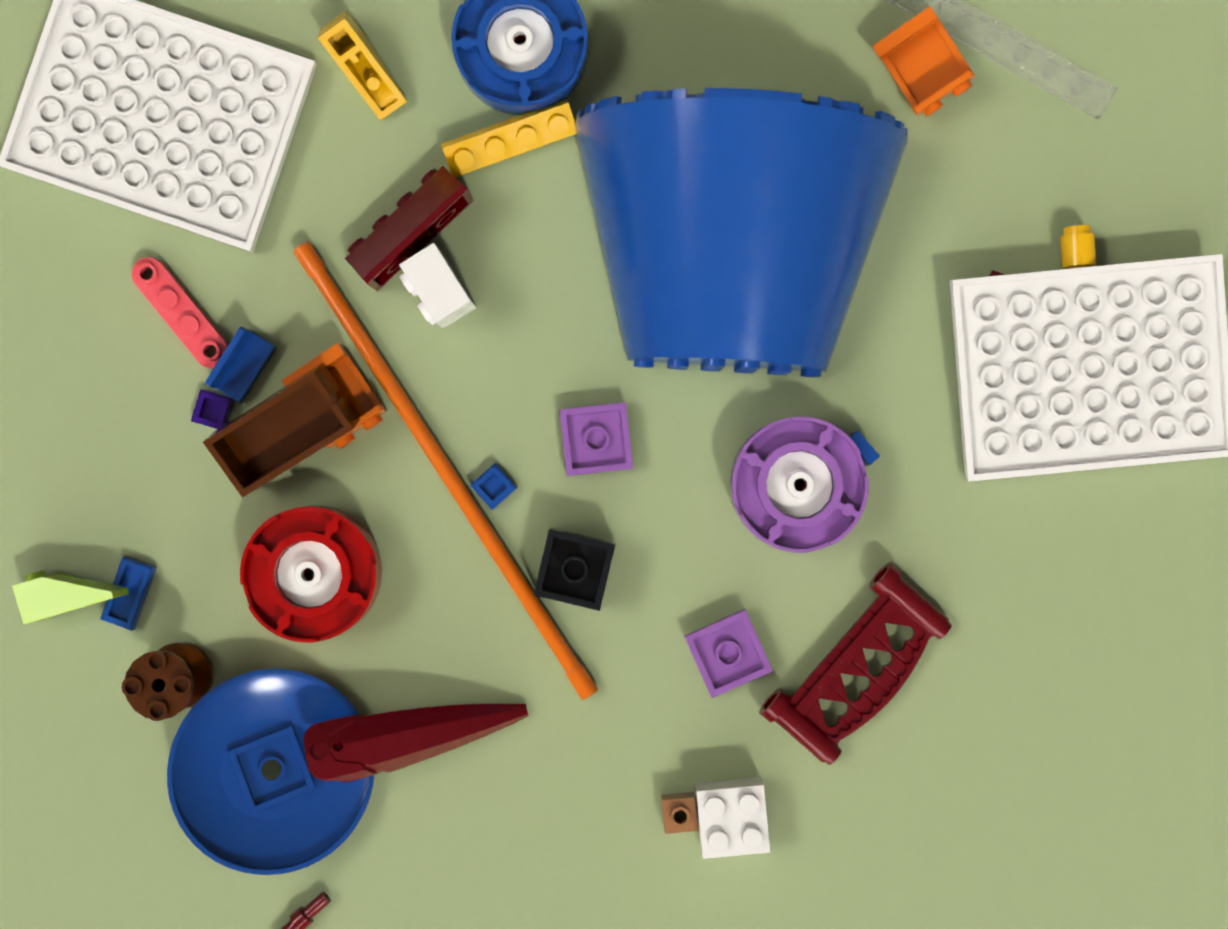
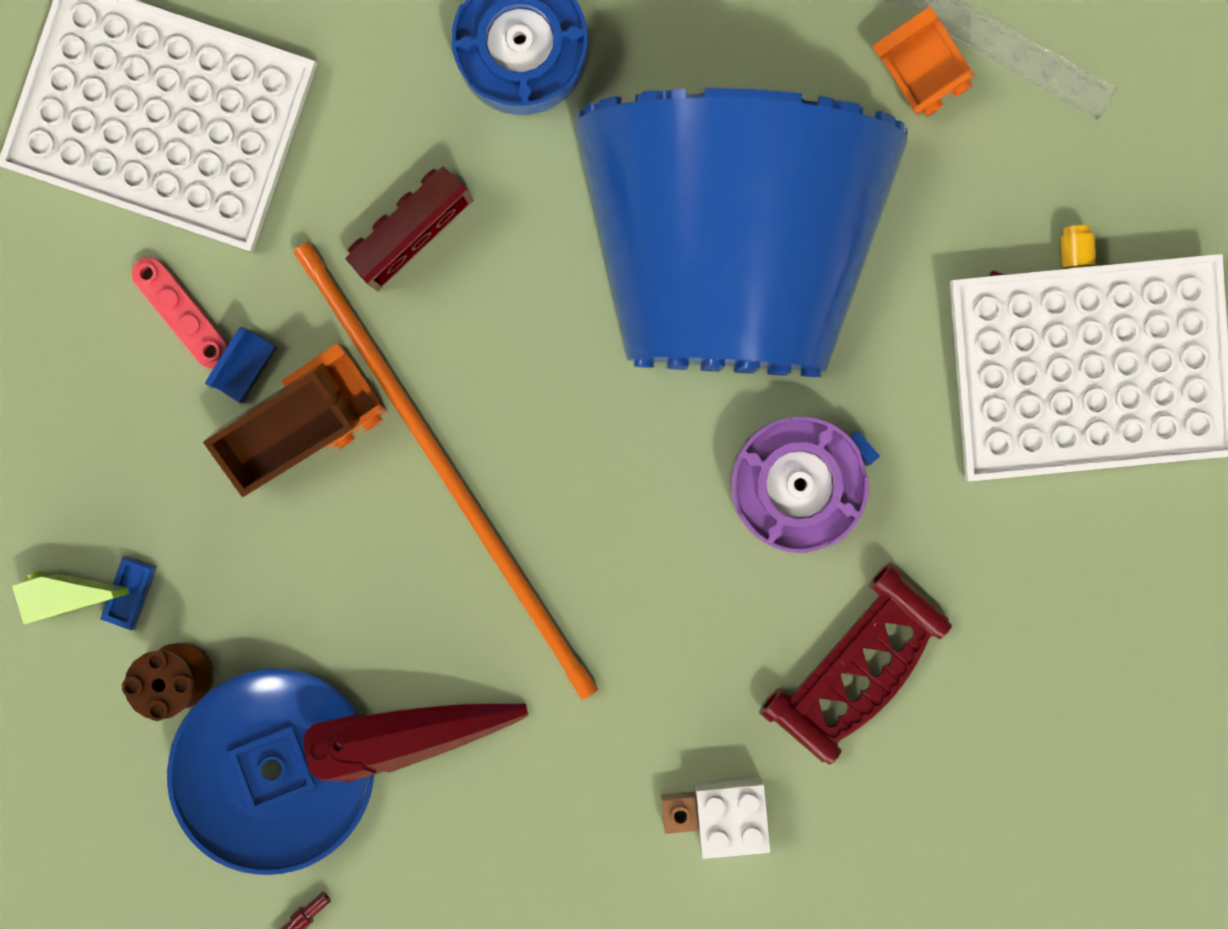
(212, 409): dark purple tile -> none
(279, 581): red piece -> none
(361, 64): yellow slope -> none
(437, 286): white brick -> none
(493, 486): blue tile -> none
(509, 138): yellow plate -> none
(574, 569): black brick -> none
(596, 439): medium lavender plate -> none
(728, 653): medium lavender plate -> none

